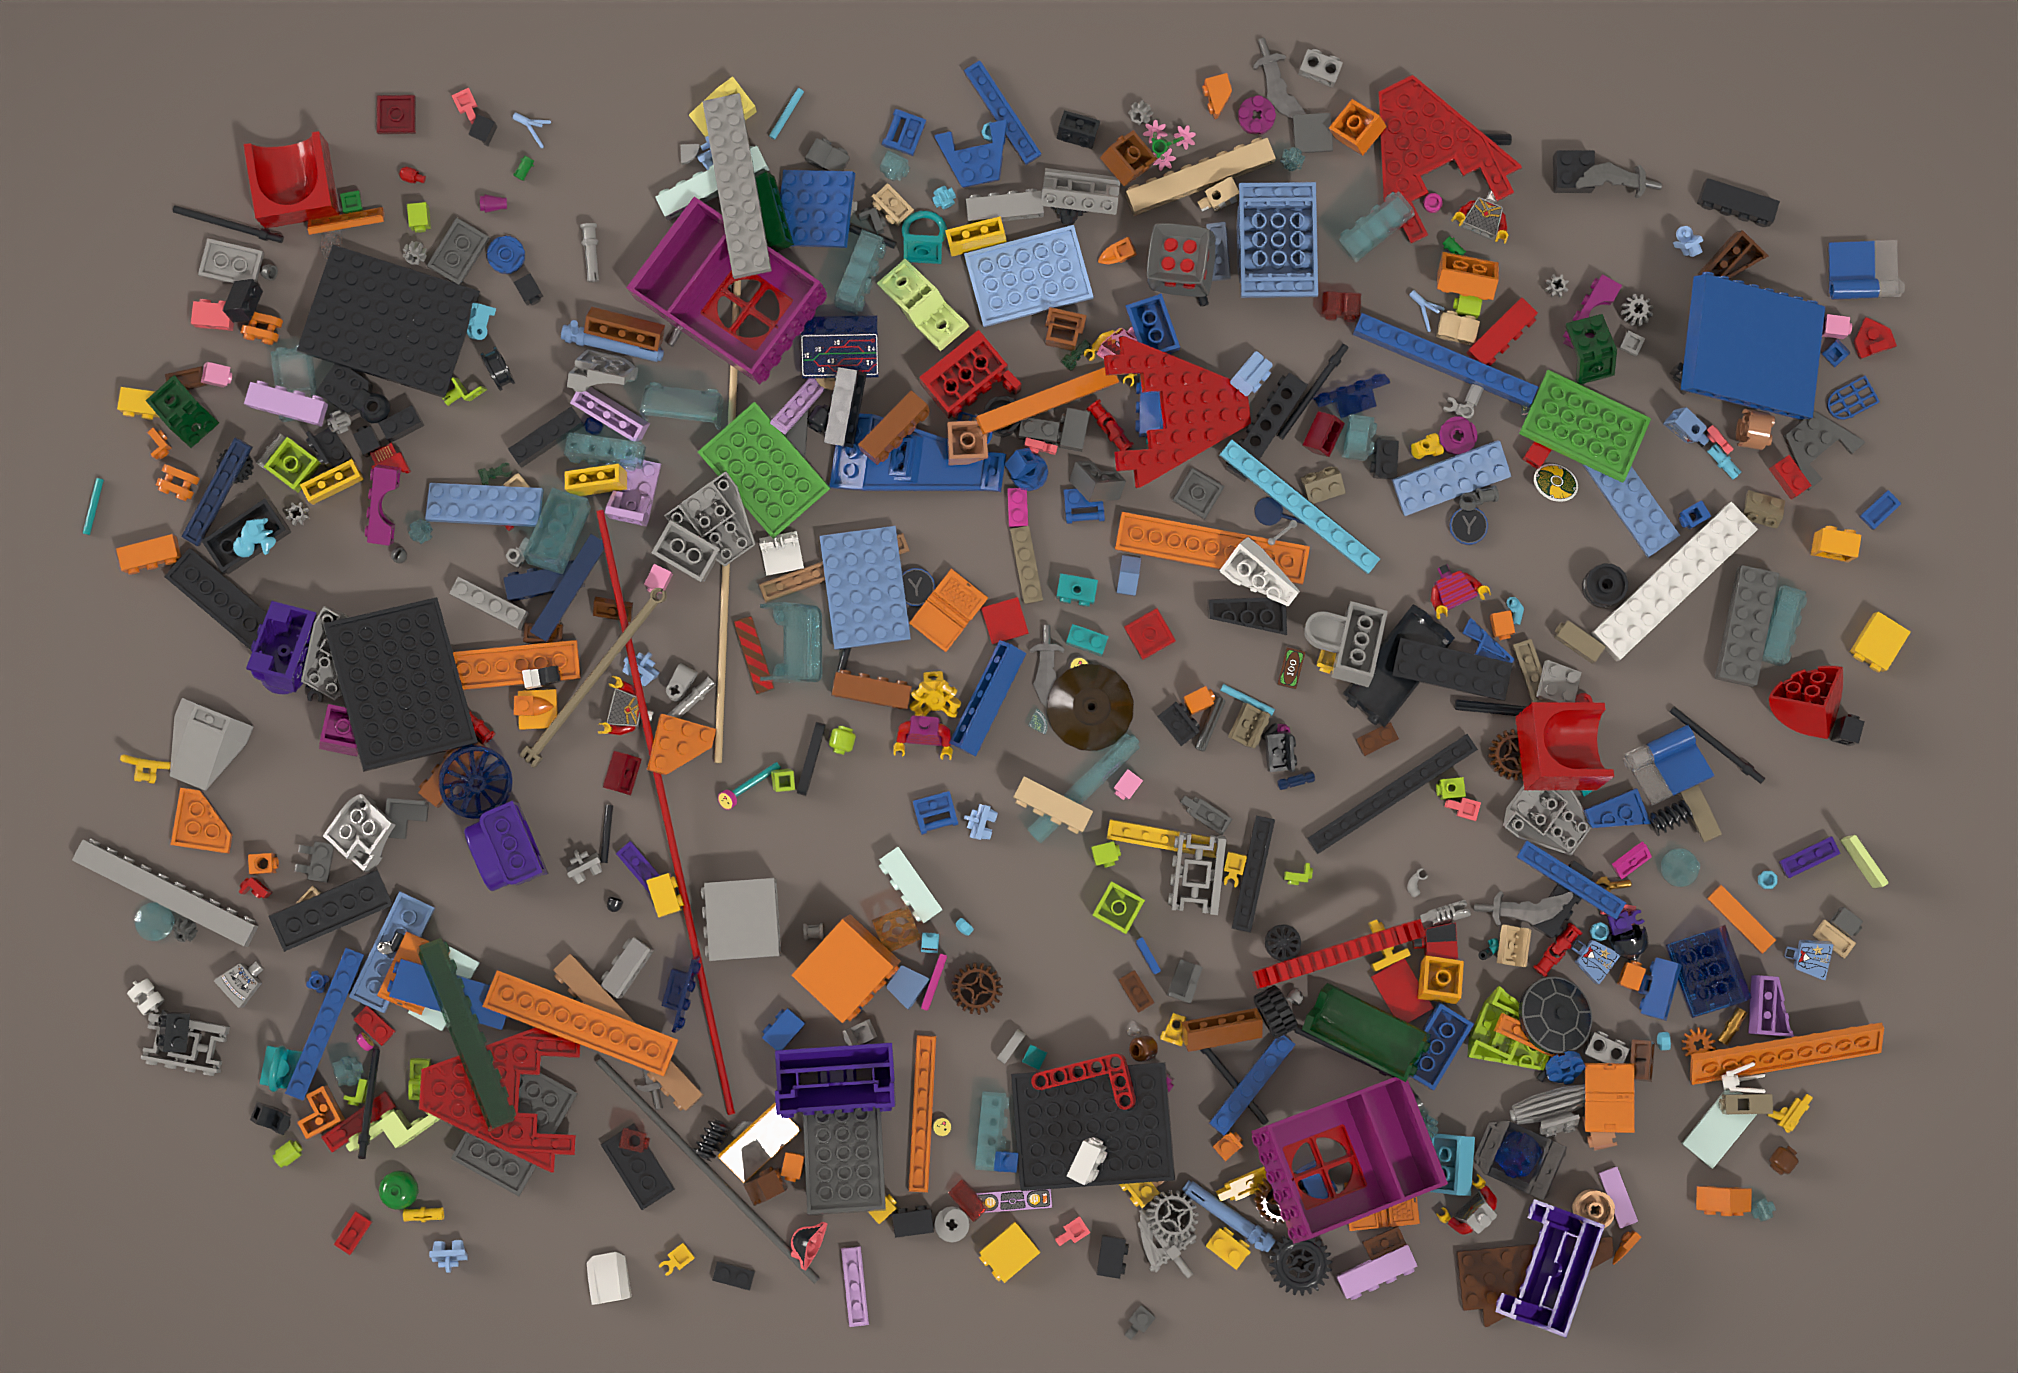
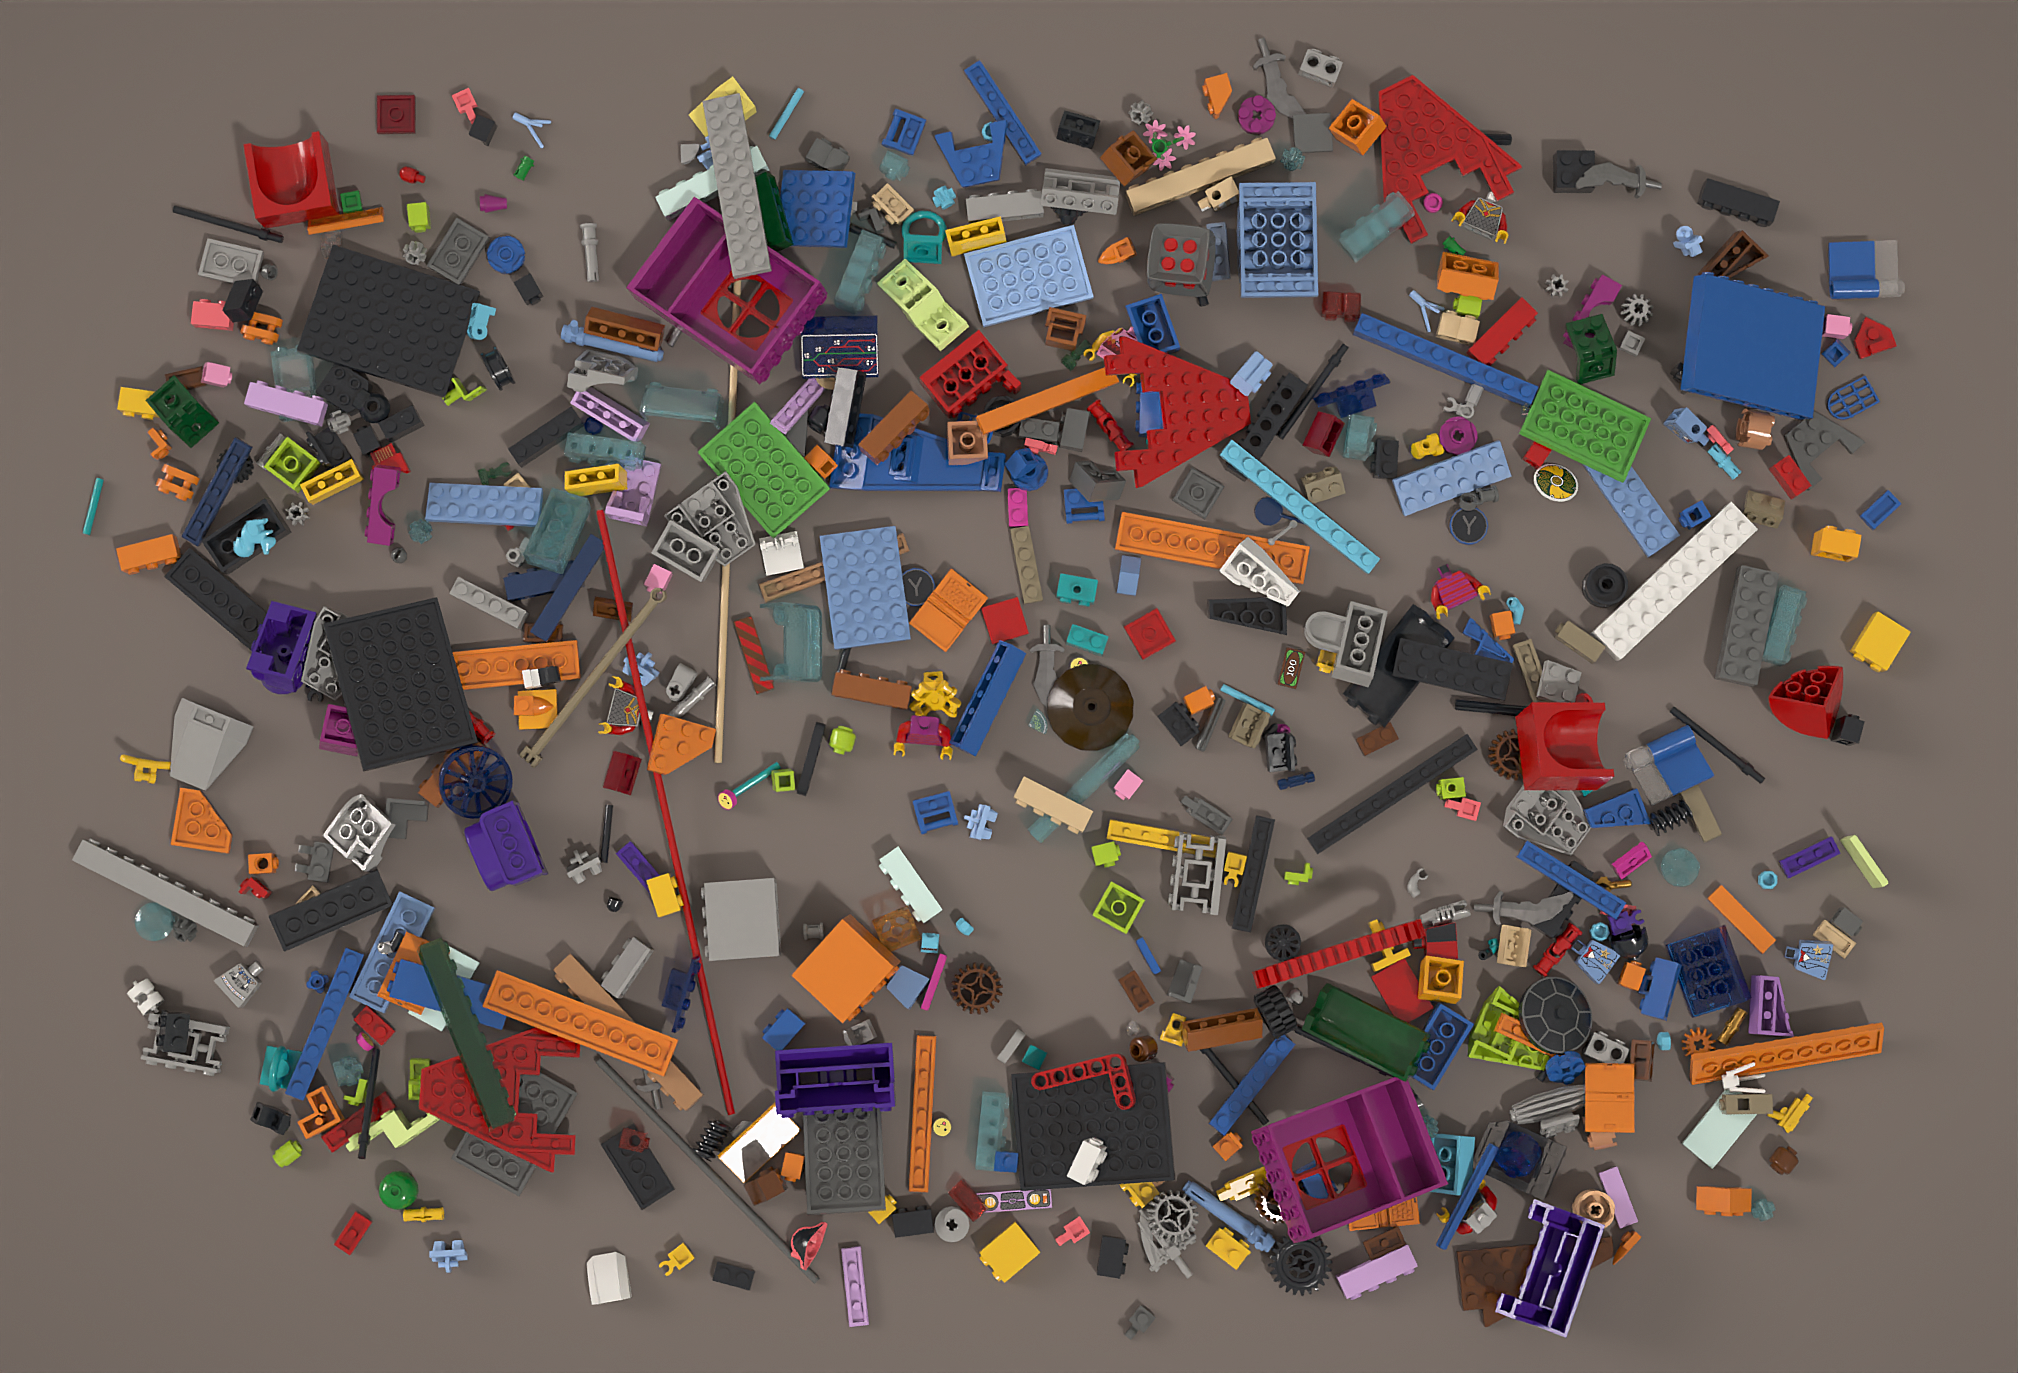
(821, 461): none -> orange brick
(1467, 1196): none -> blue axle

